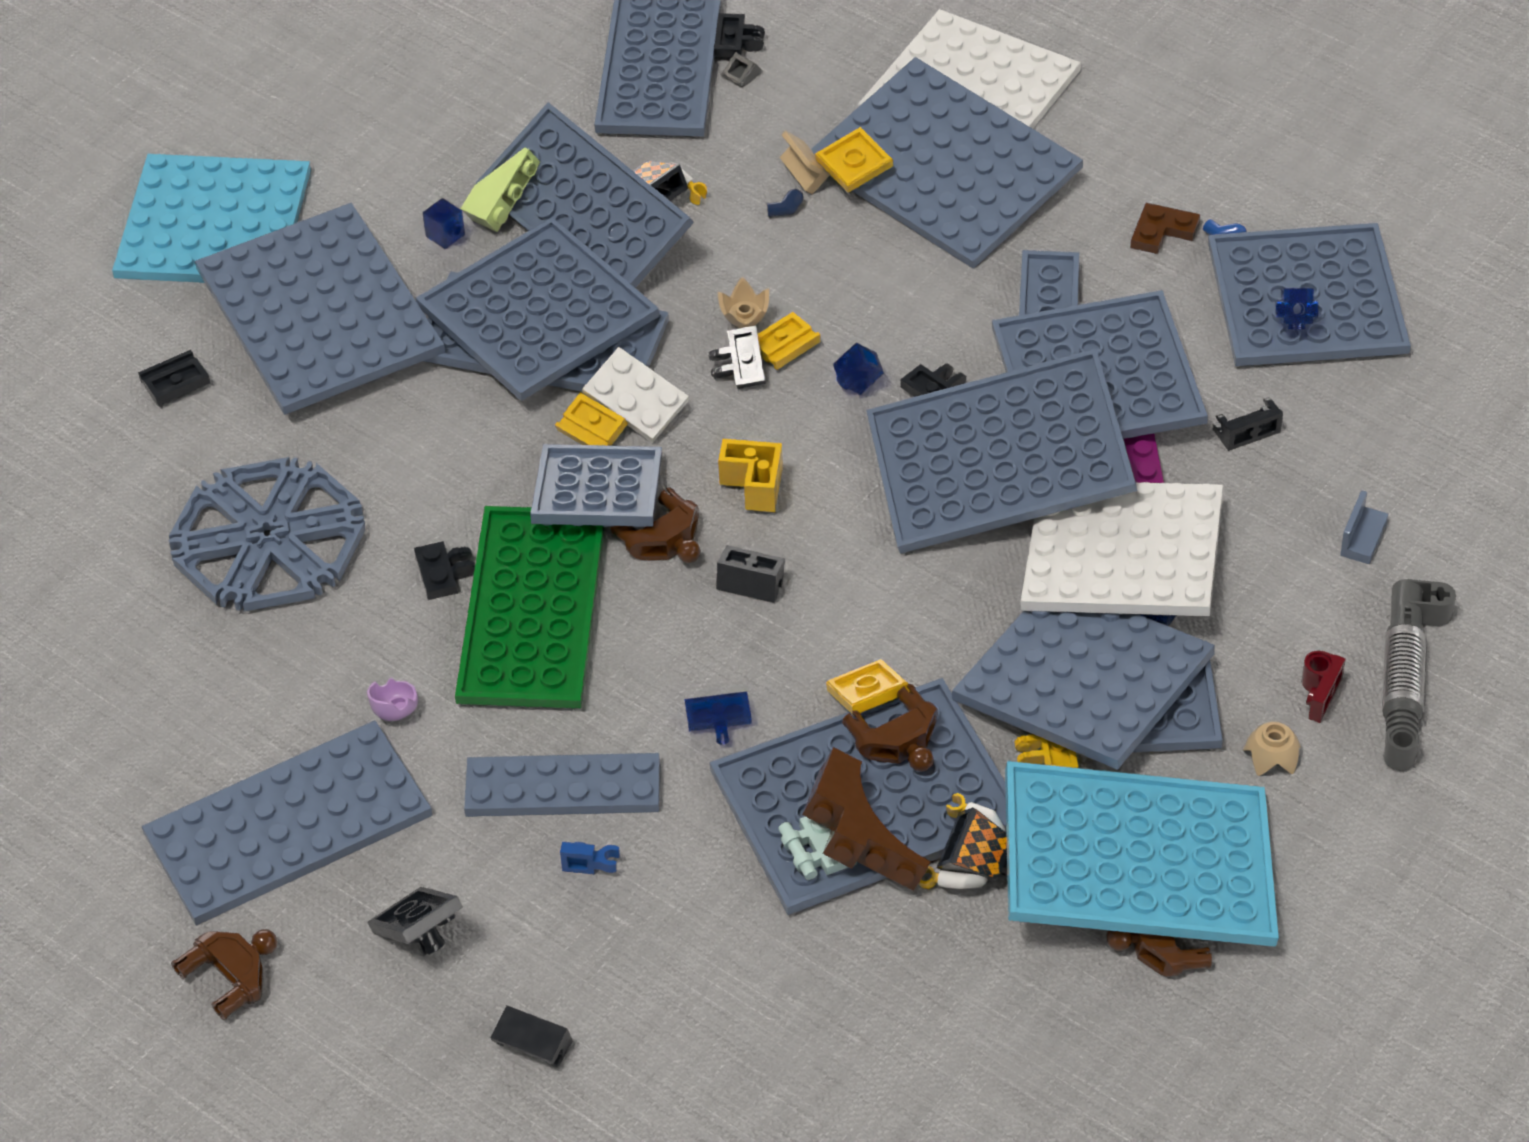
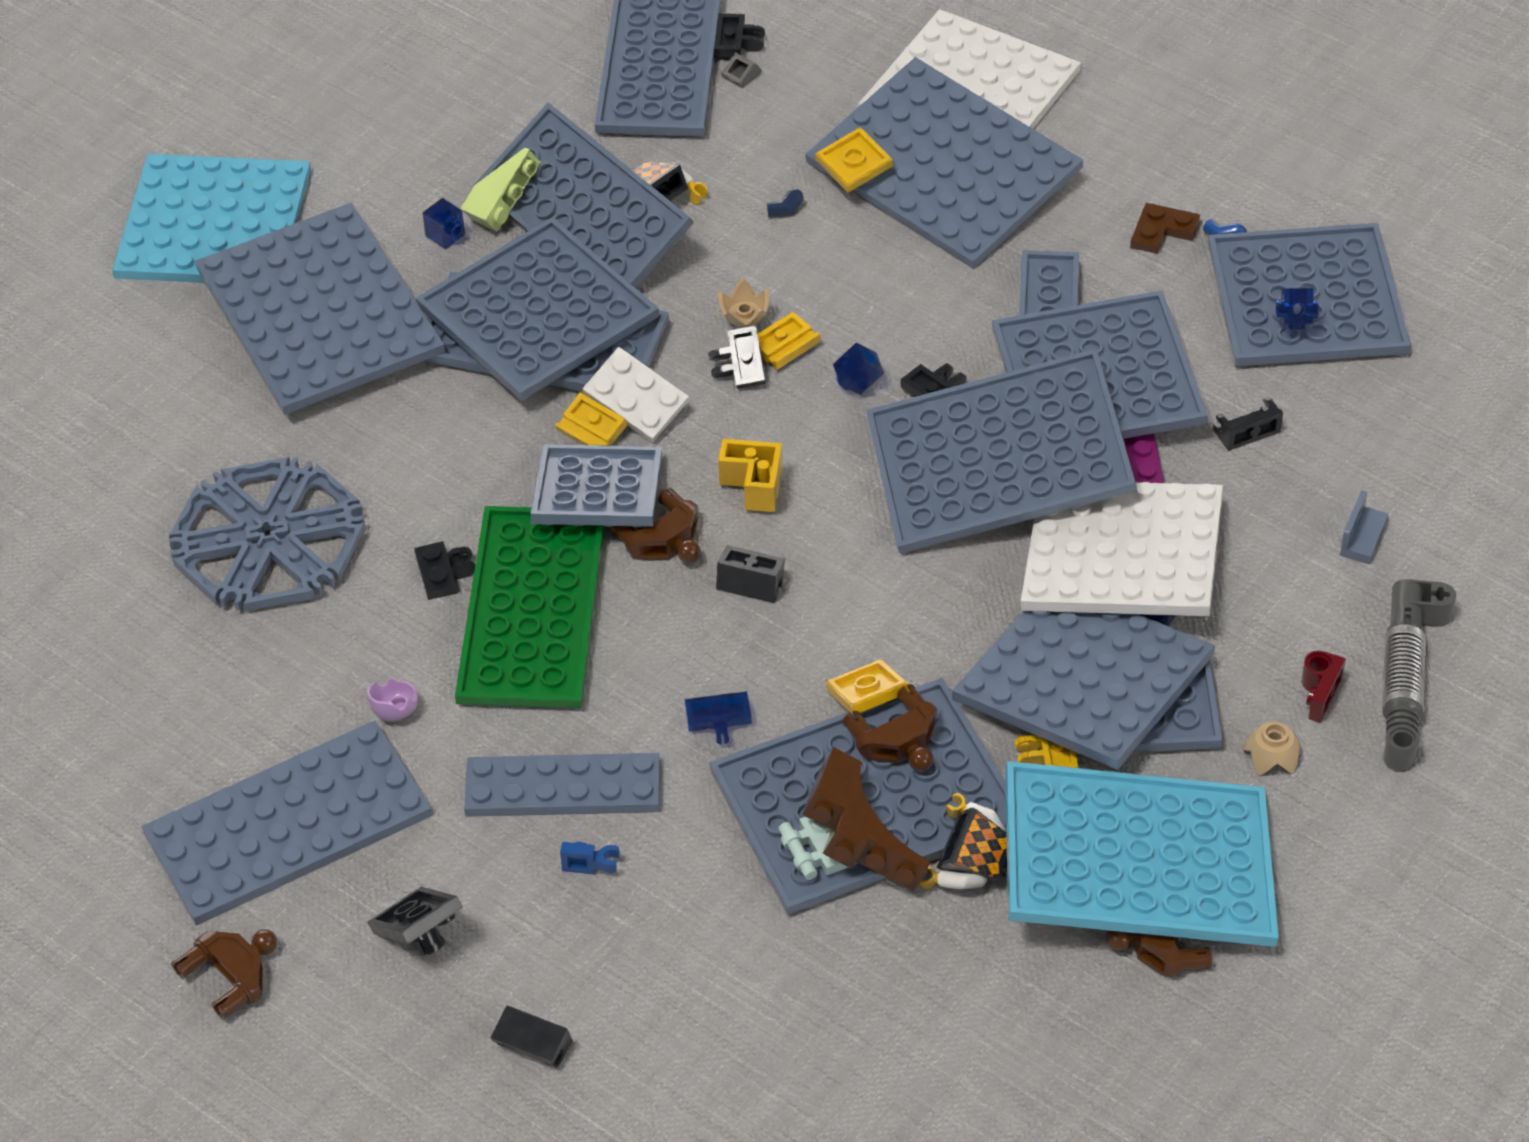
(174, 377): black plate -> none
(803, 164): tan panel -> none

